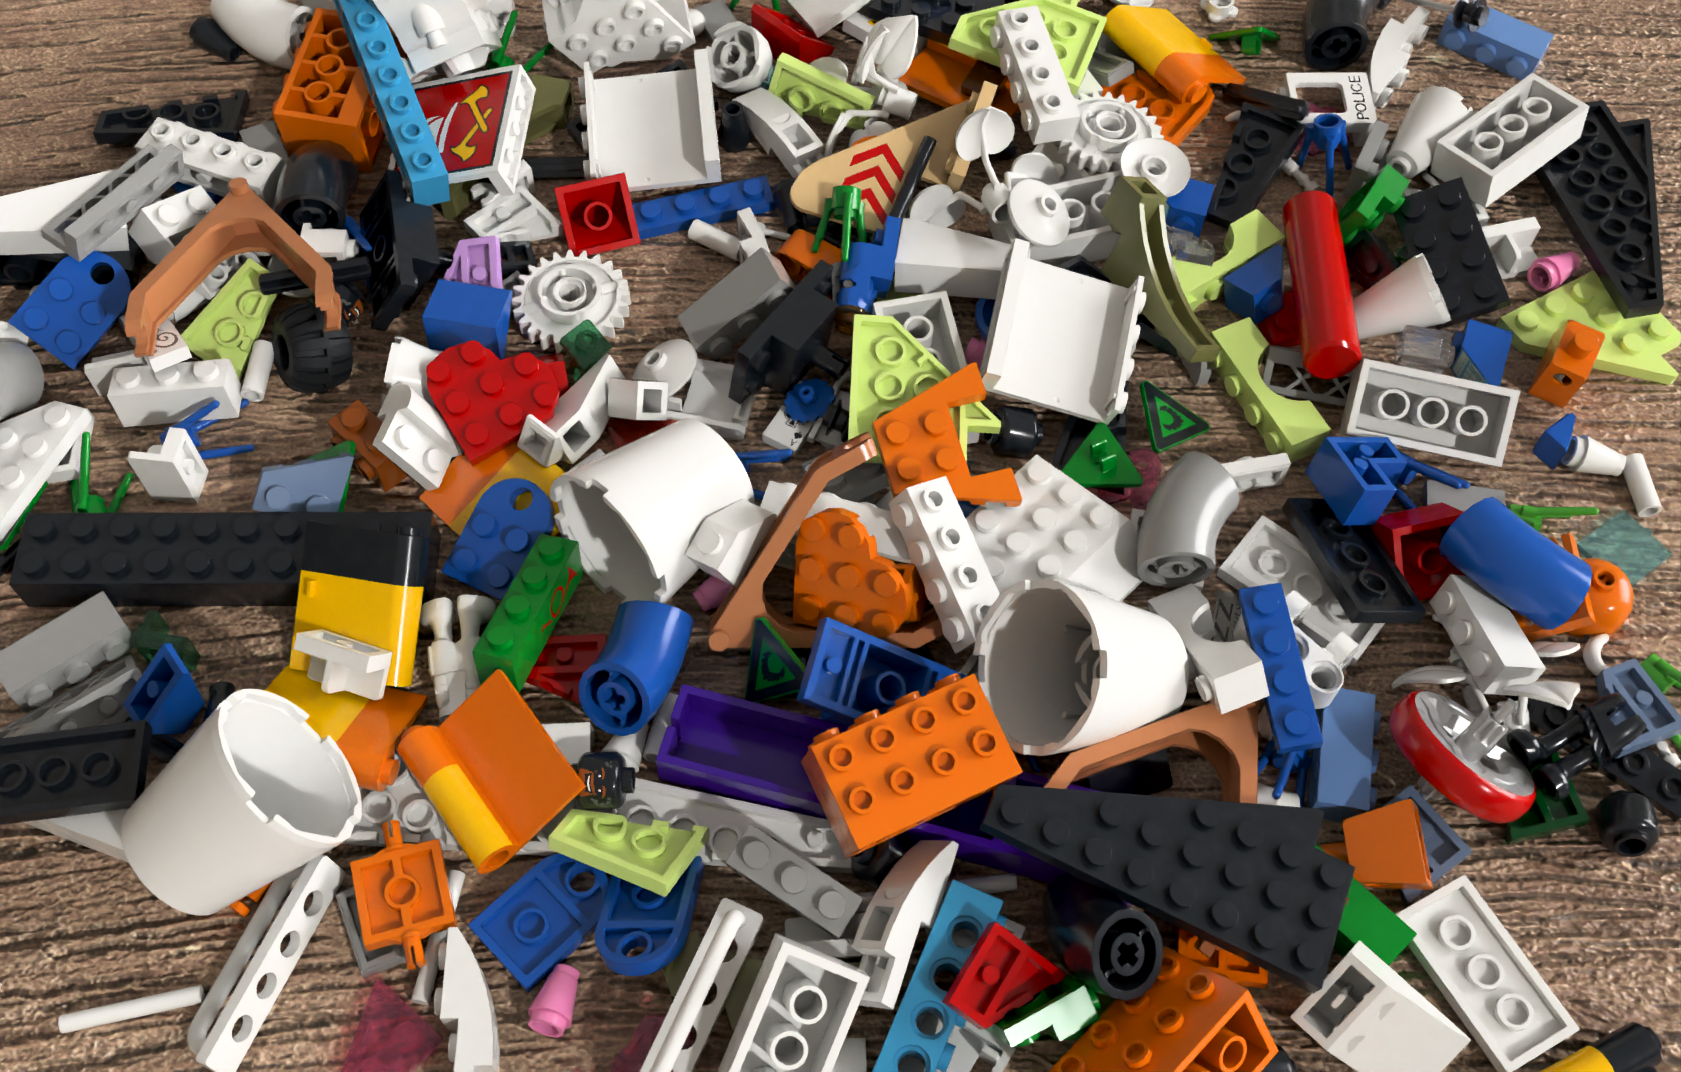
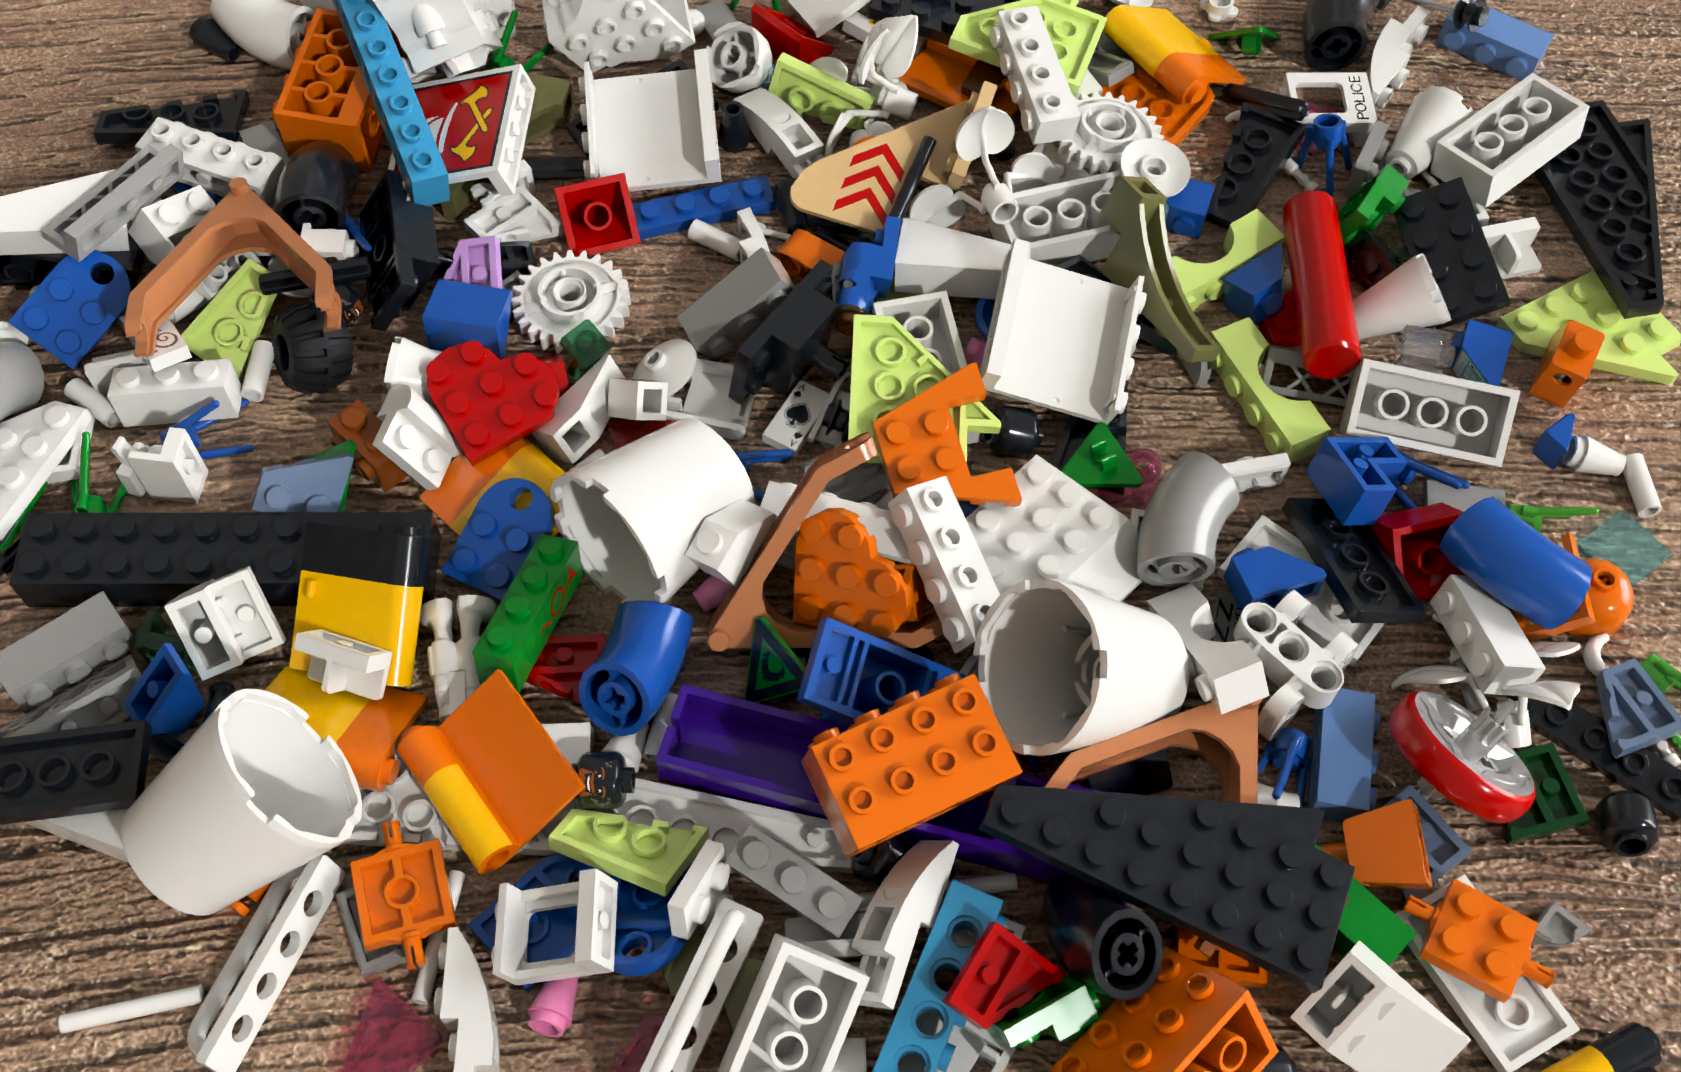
(88, 397): none -> white hinge
(125, 471): none -> white plate
(225, 622): none -> white brick
(540, 442): white slope -> none
(595, 929): none -> white window
(700, 892): none -> white plate
(809, 400): blue piece -> none
(846, 207): green plant -> none
(1038, 213): white dish -> none
(1168, 420): piece -> none
(1187, 247): clear tile -> none
(1269, 576): none -> blue slope
(1275, 643): blue plate -> none
(1479, 940): none -> orange plate
(1551, 271): bright pink cone -> none
(1558, 927): none -> light grey tile
(1599, 738): black piece -> none

